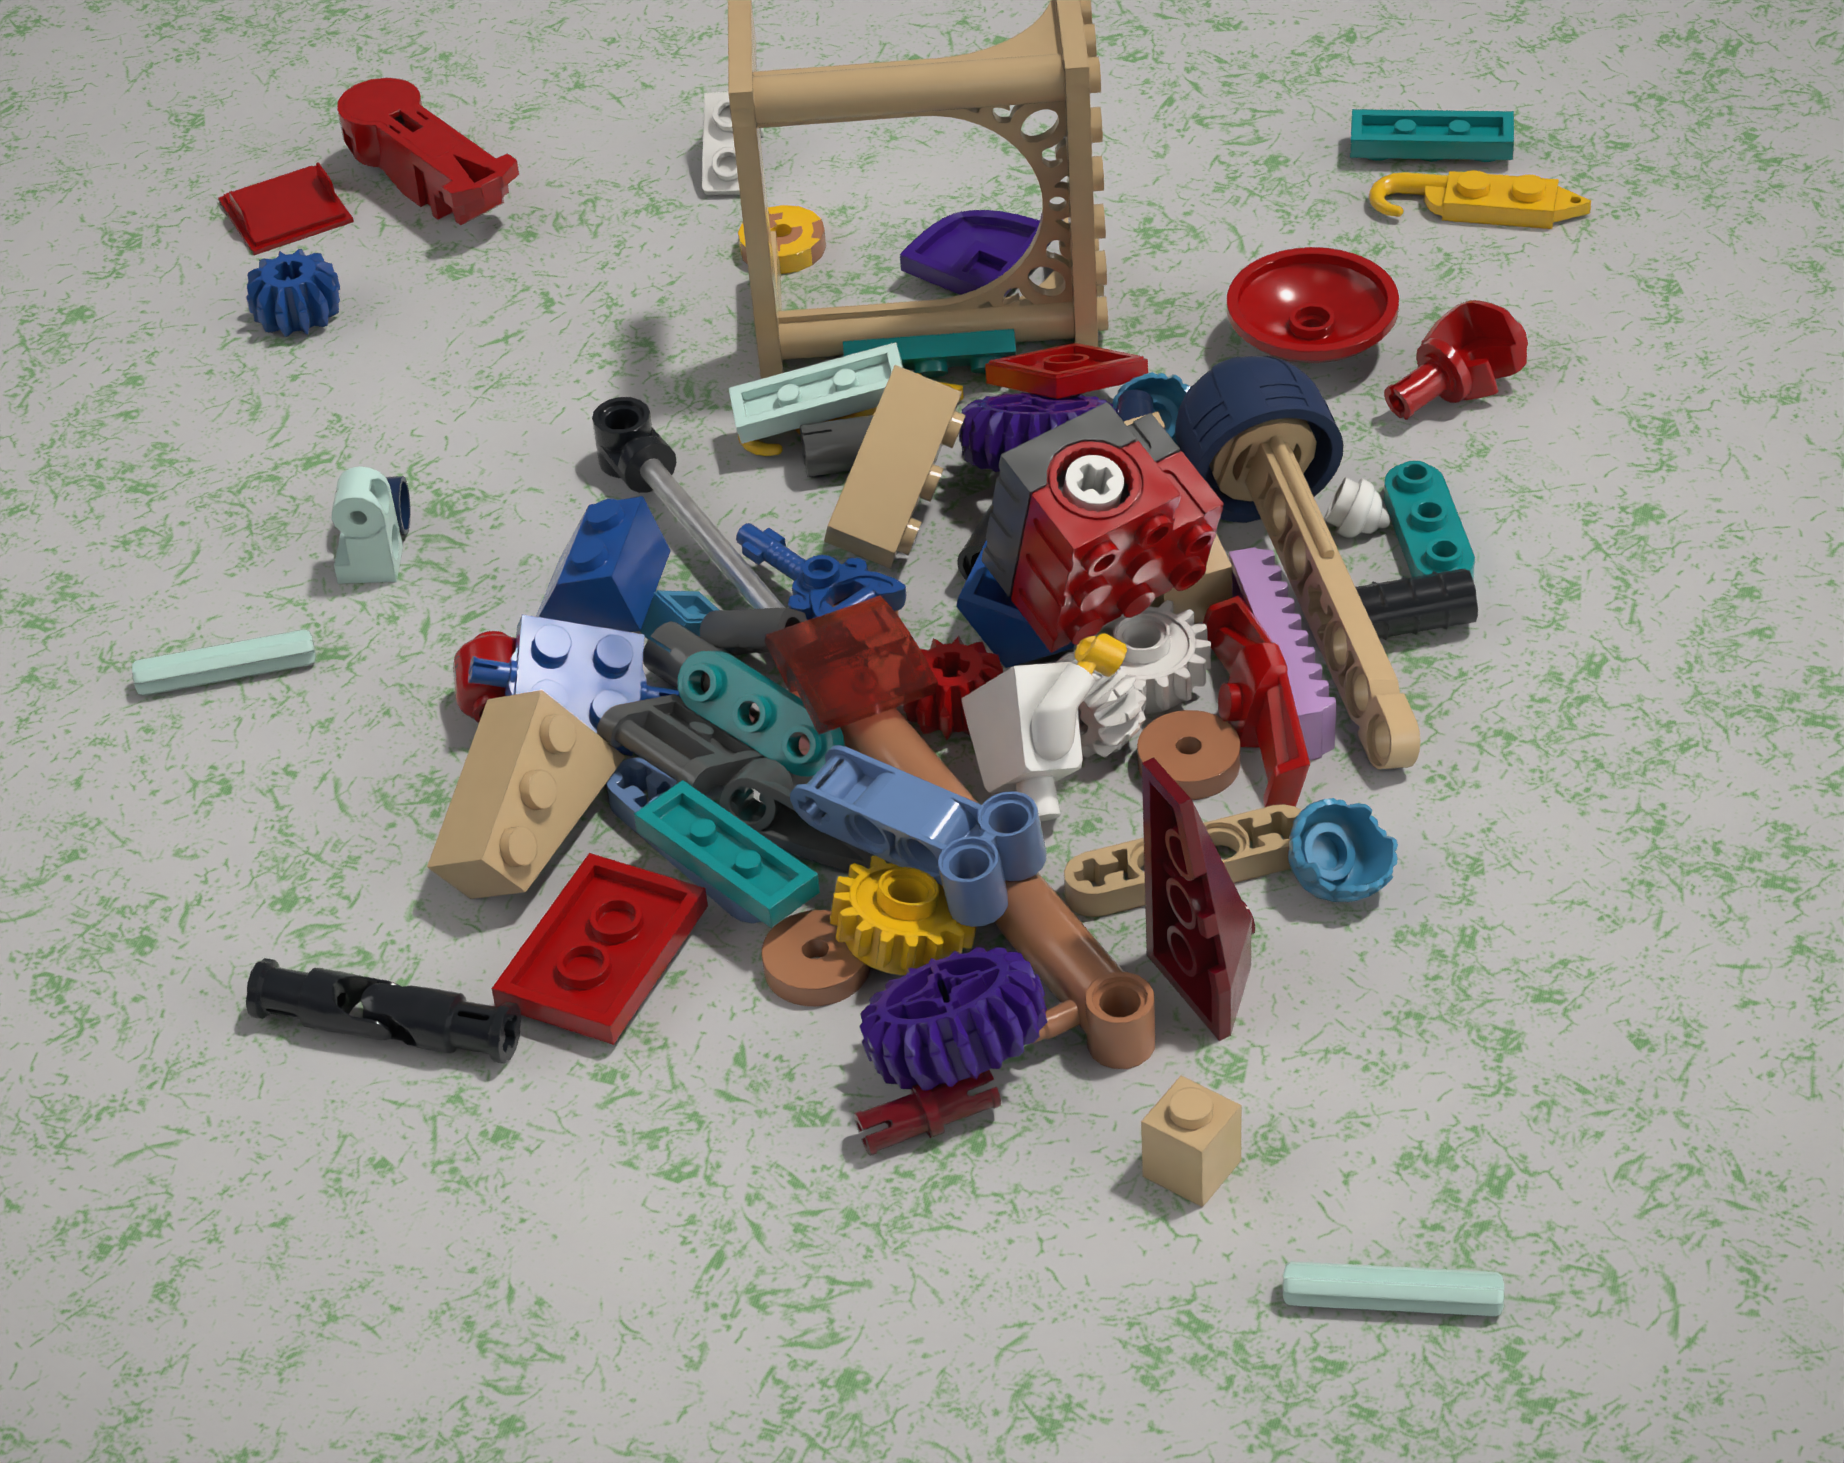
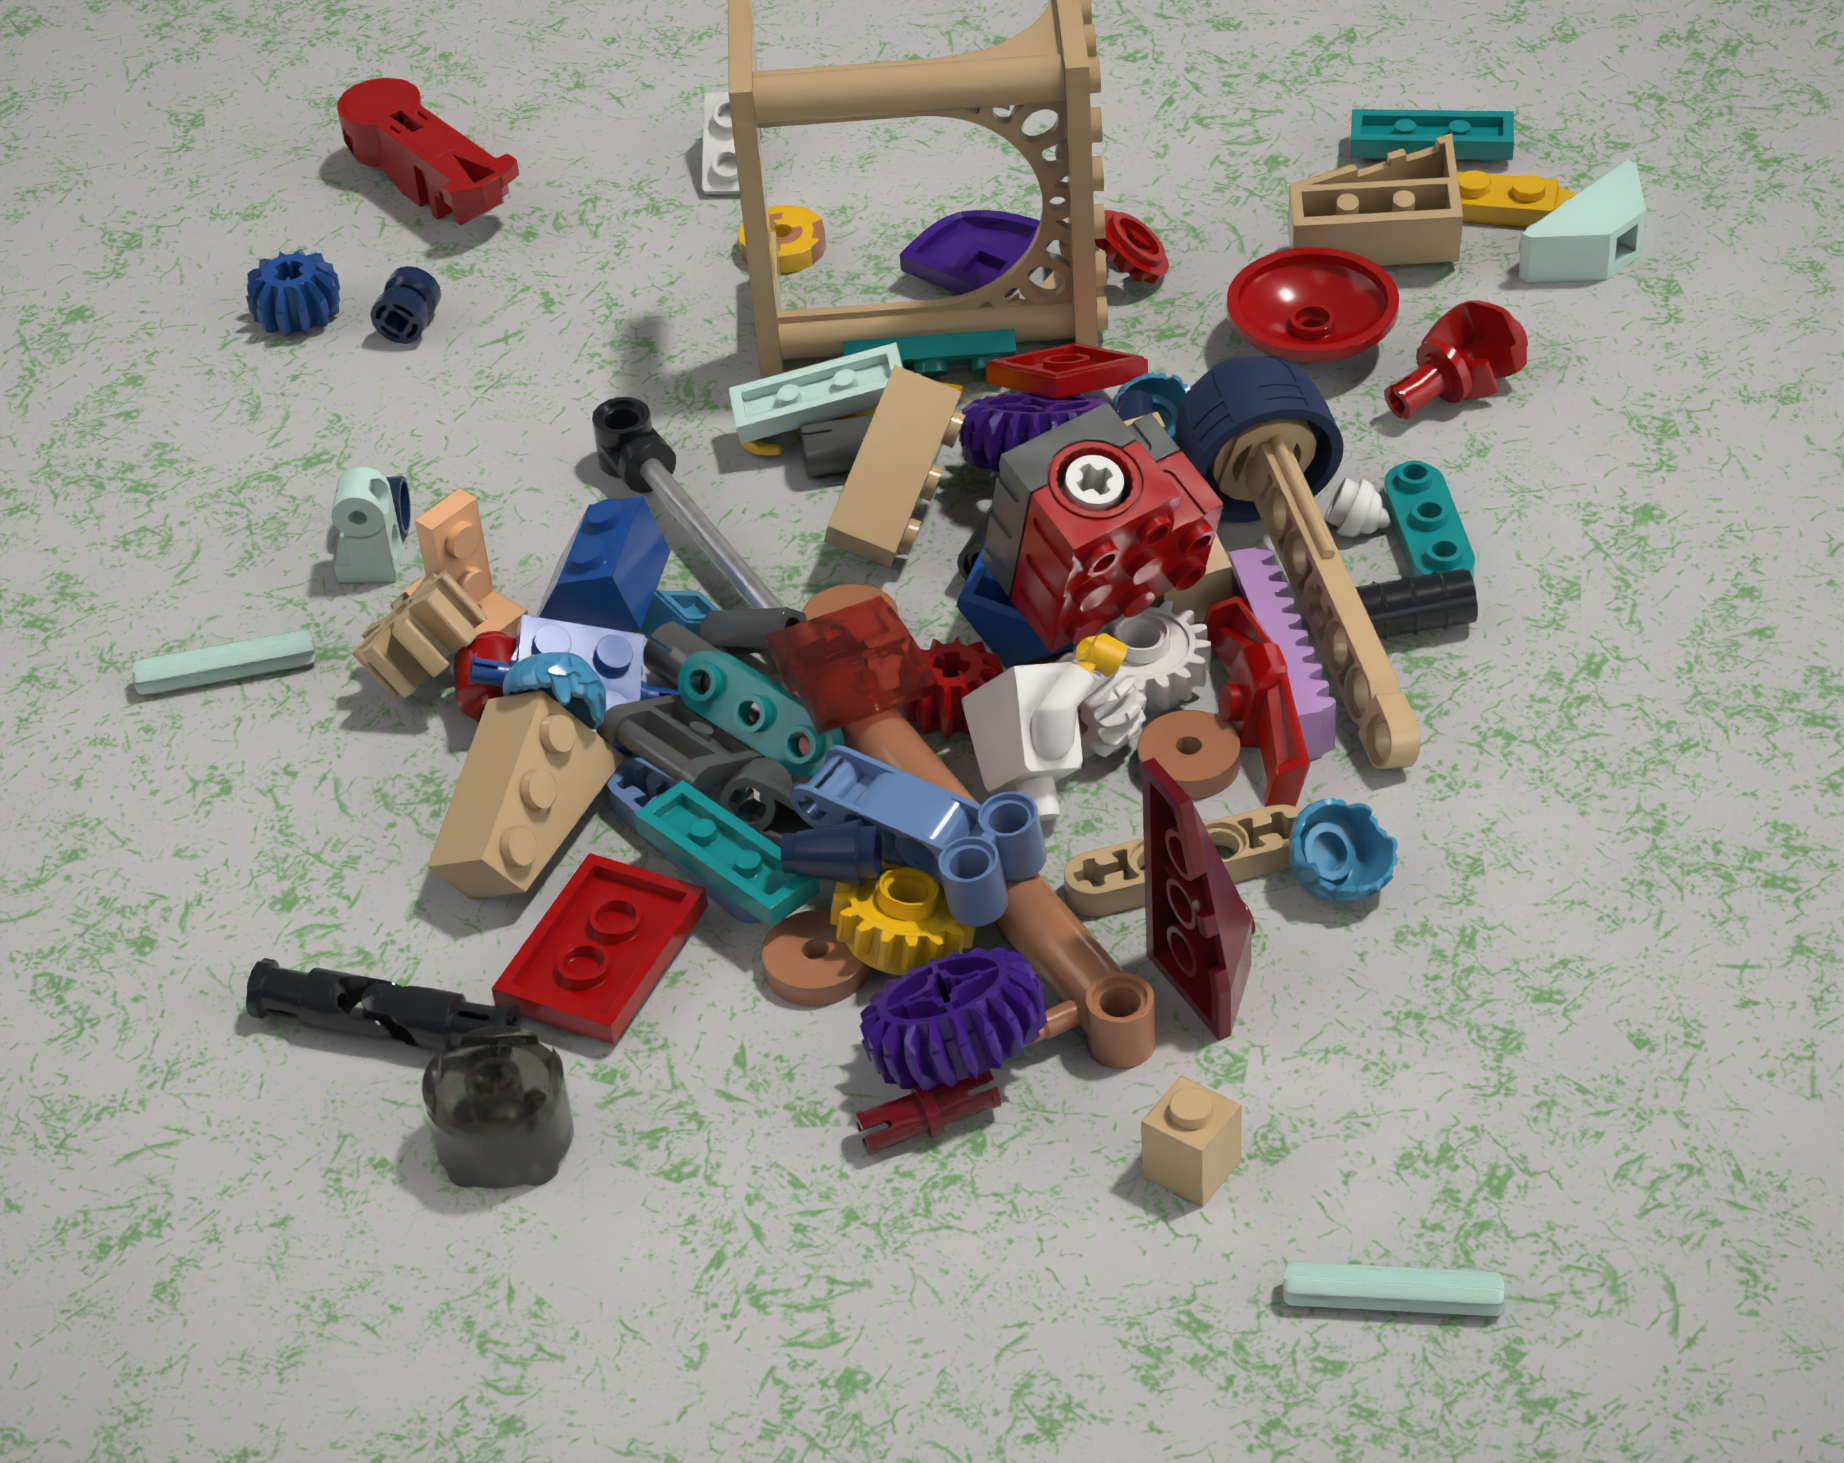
(285, 209): red piece -> none
(405, 304): none -> dark blue wheel
(419, 634): none -> tan gear
(455, 542): none -> light nougat bracket
(498, 1109): none -> clear smoke brick
(565, 679): none -> dark azure hair
(820, 579): blue piece -> none
(834, 853): none -> dark blue cone
(1133, 247): none -> red gear
(1385, 212): none -> tan wedge
(1589, 233): none -> light aqua slope

